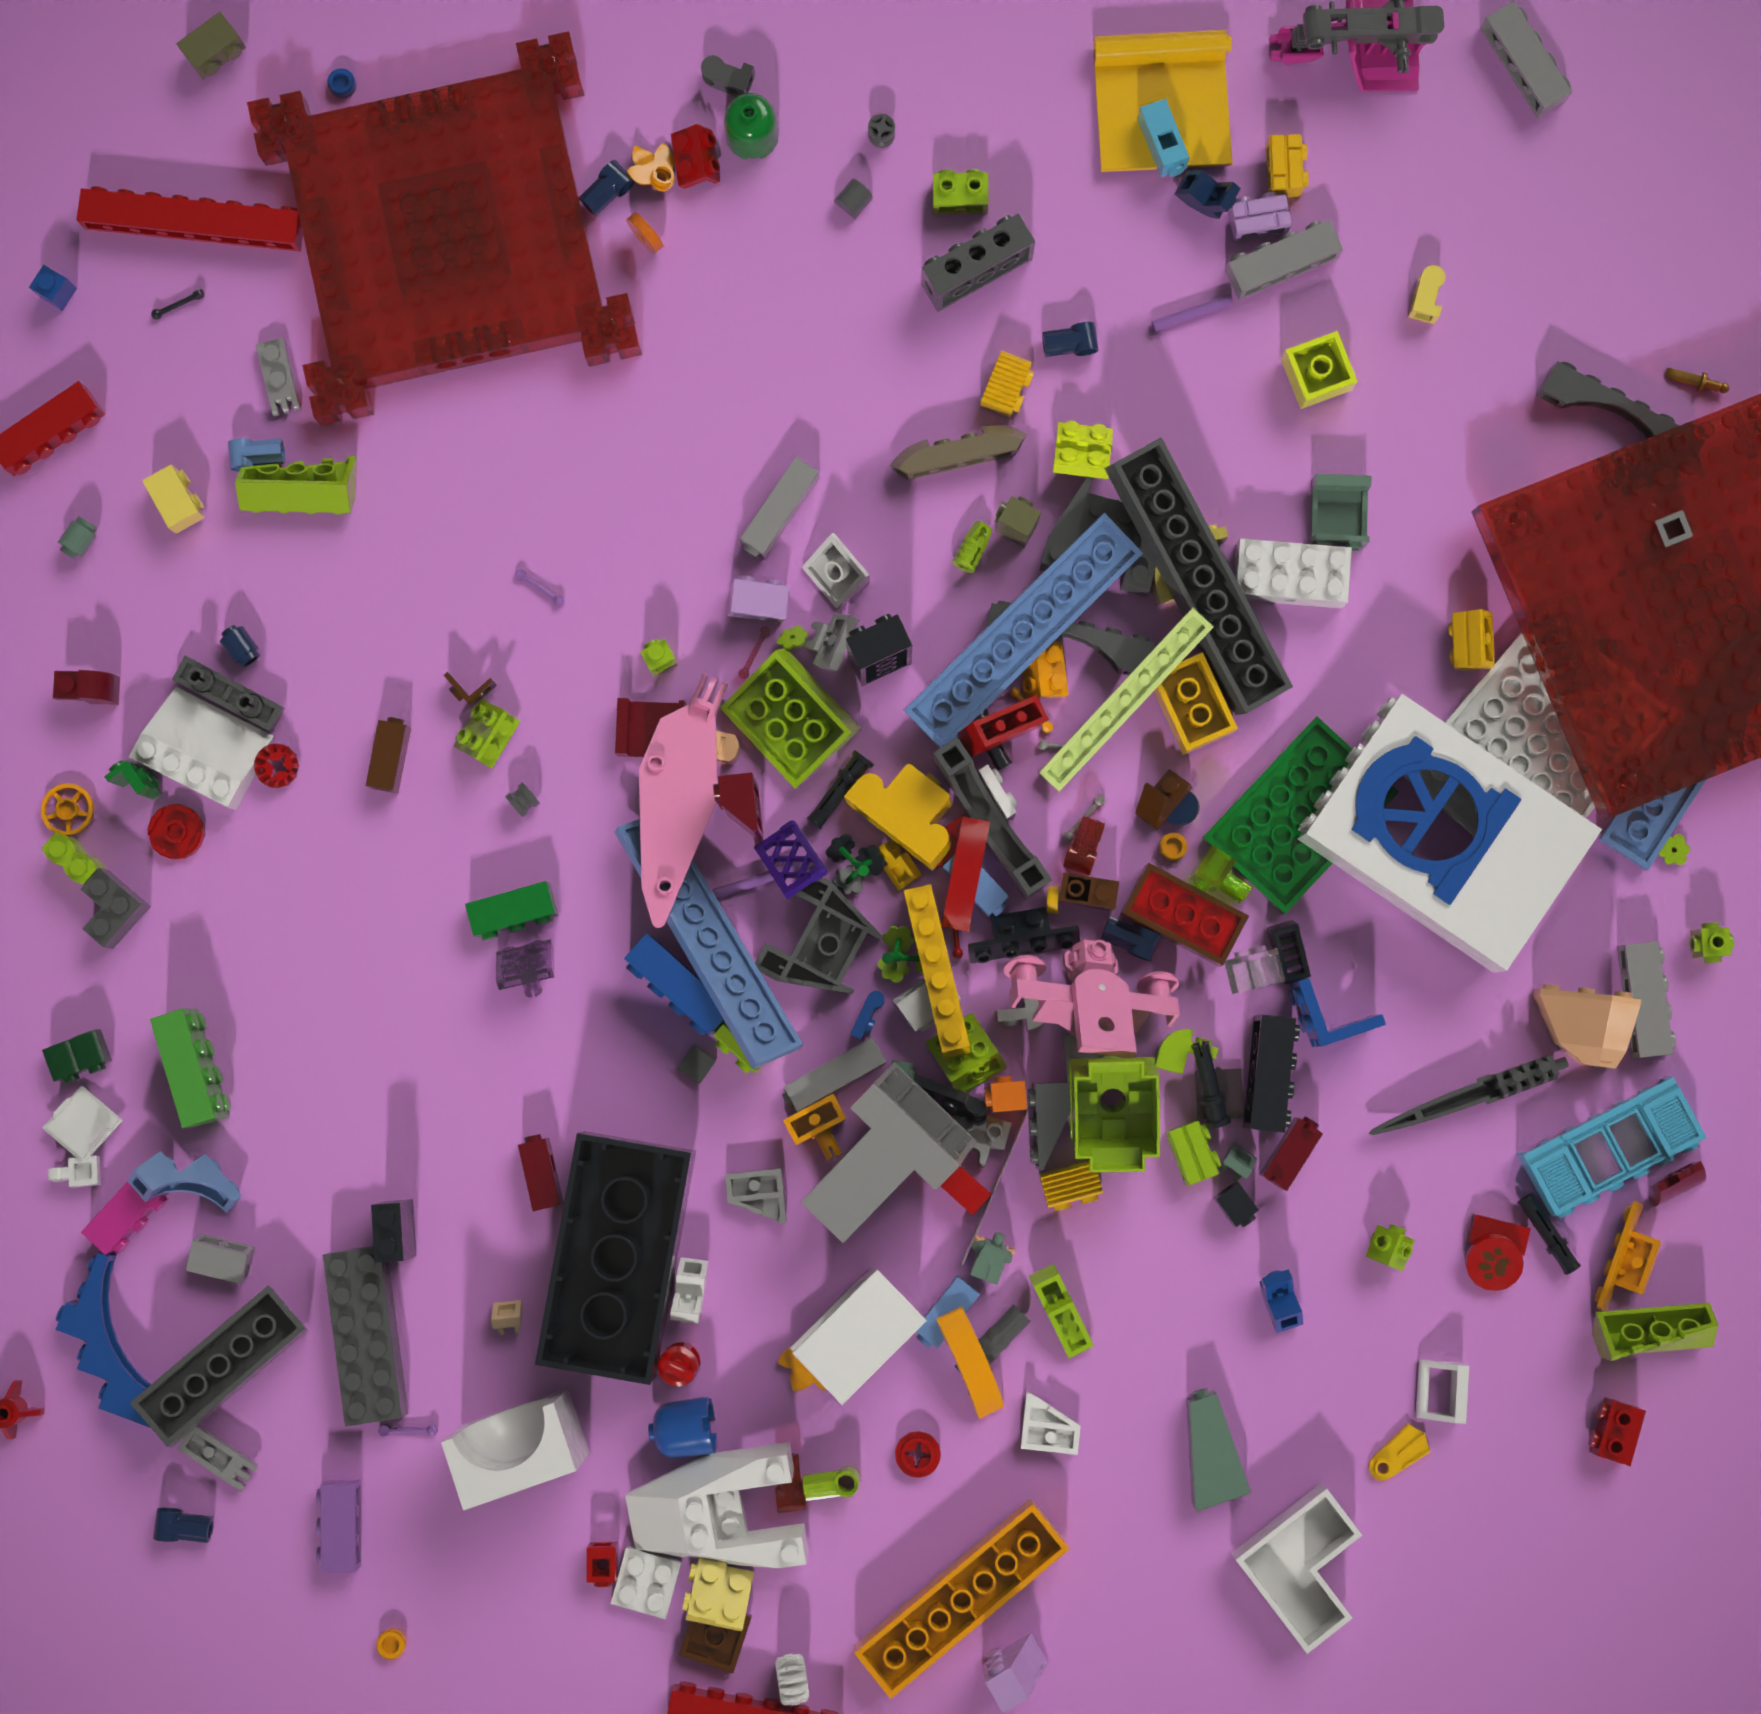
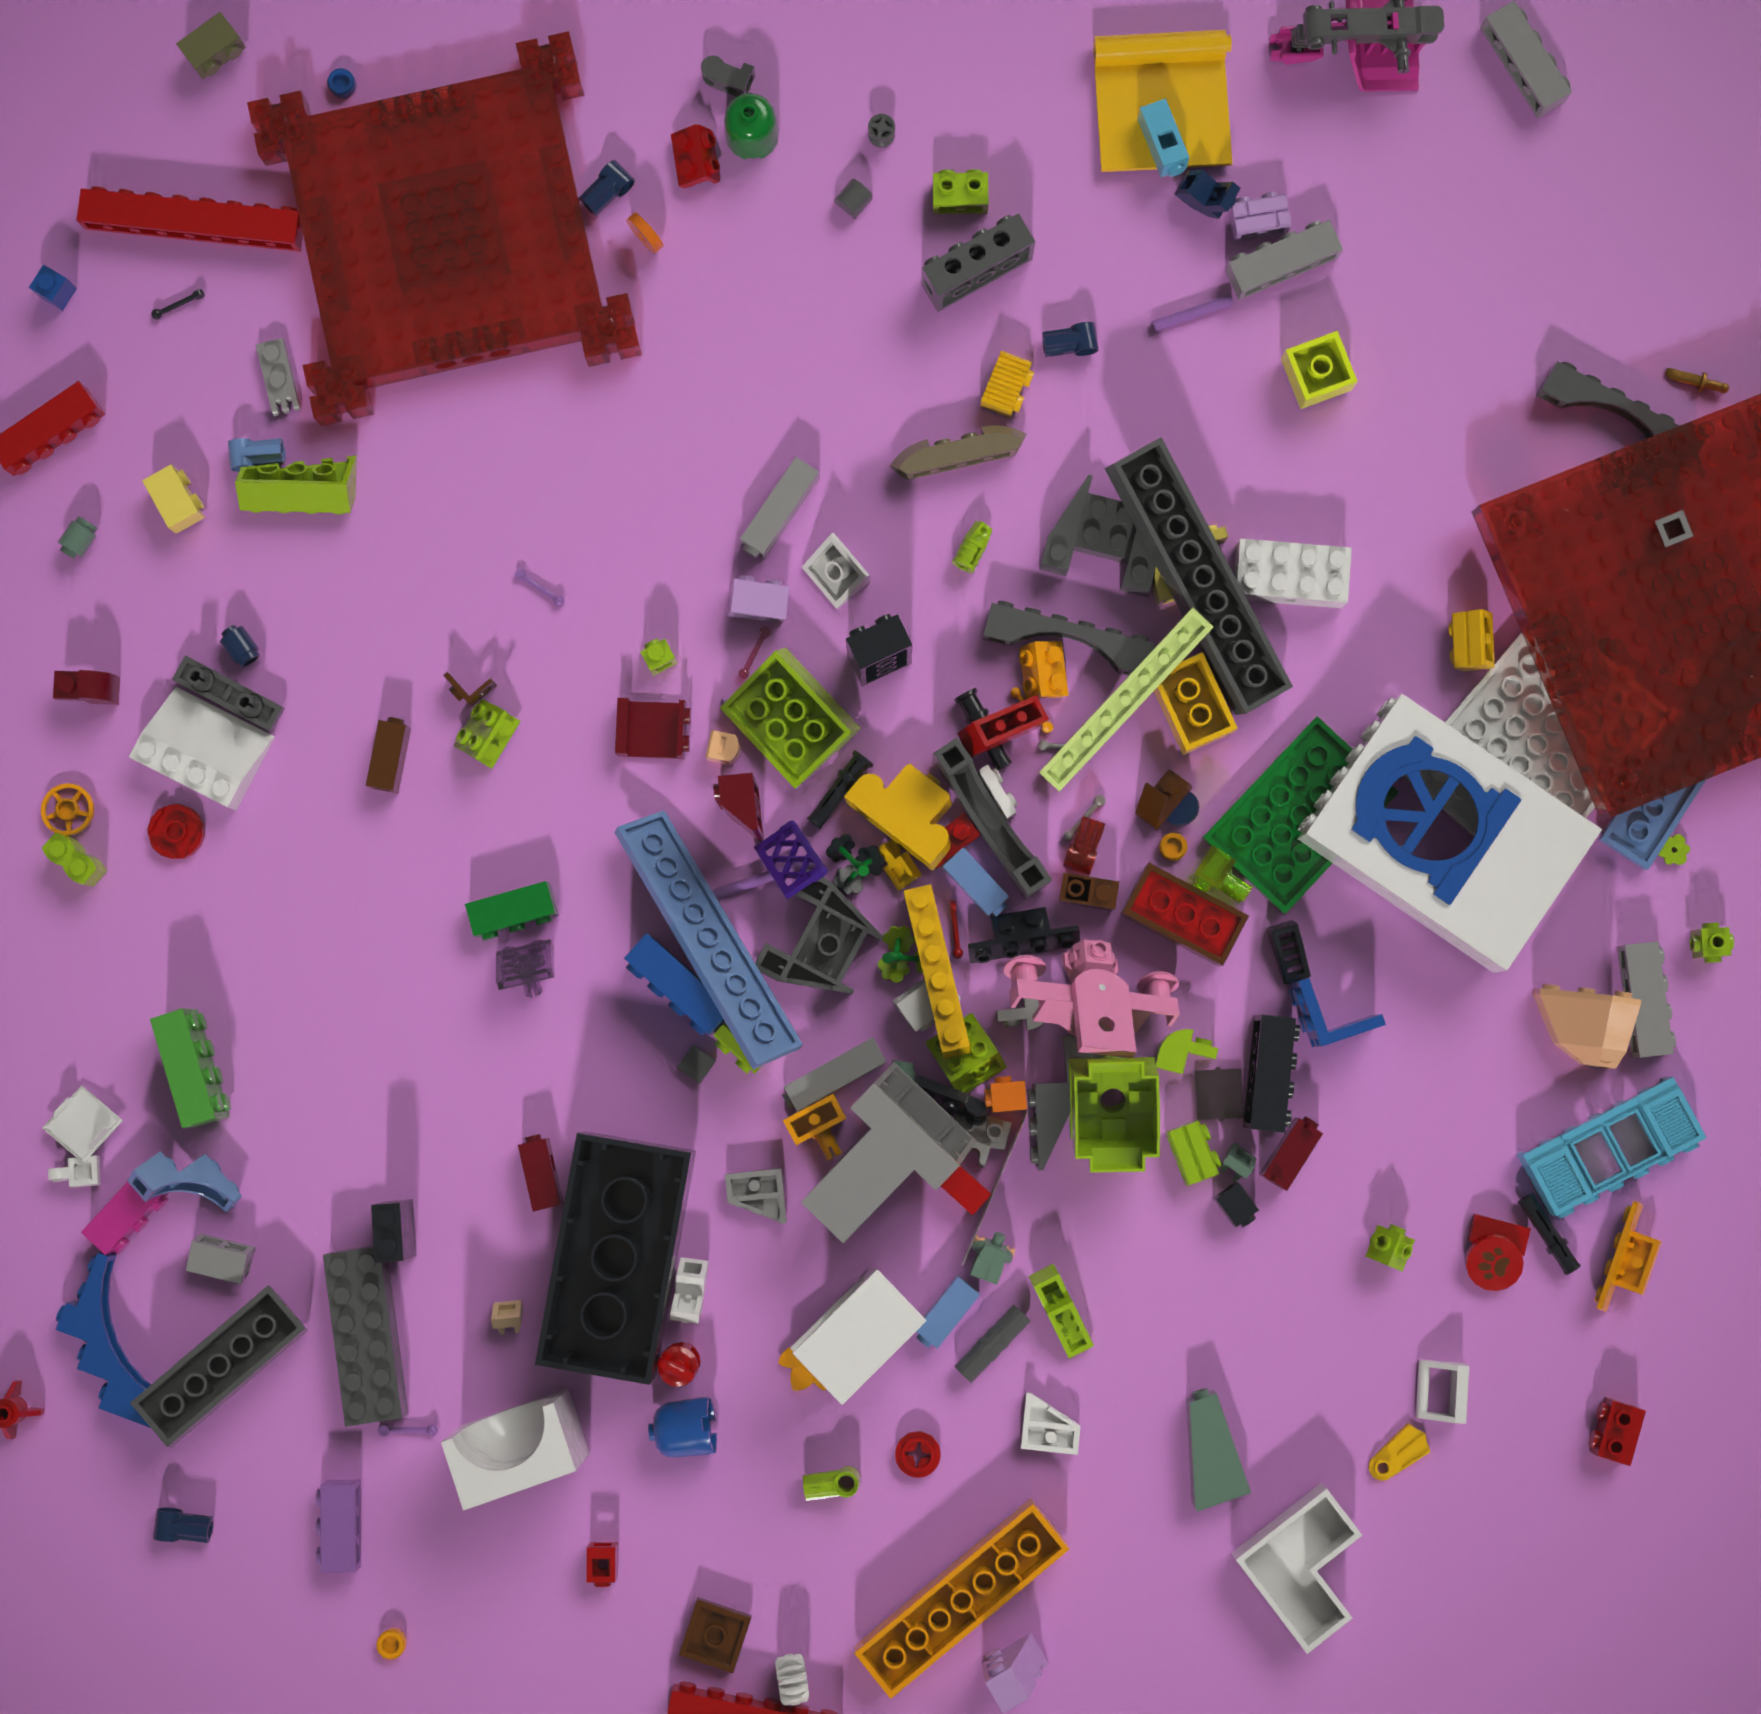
(76, 1056): dark green brick -> none
(119, 908): dark grey brick -> none
(141, 781): green bracket -> none
(217, 1456): light grey hinge -> none
(264, 769): red gear -> none
(522, 799): dark grey wheel -> none
(646, 1582): white plate -> none
(650, 166): light orange plate -> none
(677, 796): bright pink wing -> none
(702, 1512): white wedge -> none
(718, 1594): light yellow plate -> none
(791, 1495): clear red piece -> none
(792, 638): lime plant -> none
(830, 641): light grey plate -> none
(864, 1022): blue plate -> none
(965, 874): red slope -> none
(971, 1362): light orange slope -> none
(1017, 520): olive brick -> none
(1023, 631): medium blue plate -> none
(1053, 899): yellow tile -> none
(1070, 1184): yellow brick -> none
(1082, 449): neon yellow plate -> none
(1137, 940): dark blue piece -> none
(1212, 1097): black pin -> none
(1254, 969): clear brick -> none
(1281, 1300): blue brick -> none
(1285, 165): yellow brick -> none
(1339, 510): sand green panel -> none
(1425, 295): light yellow leg -> none
(1487, 1089): dark grey piece -> none
(1654, 1330): lime wedge -> none
(1678, 1183): dark red slope -> none

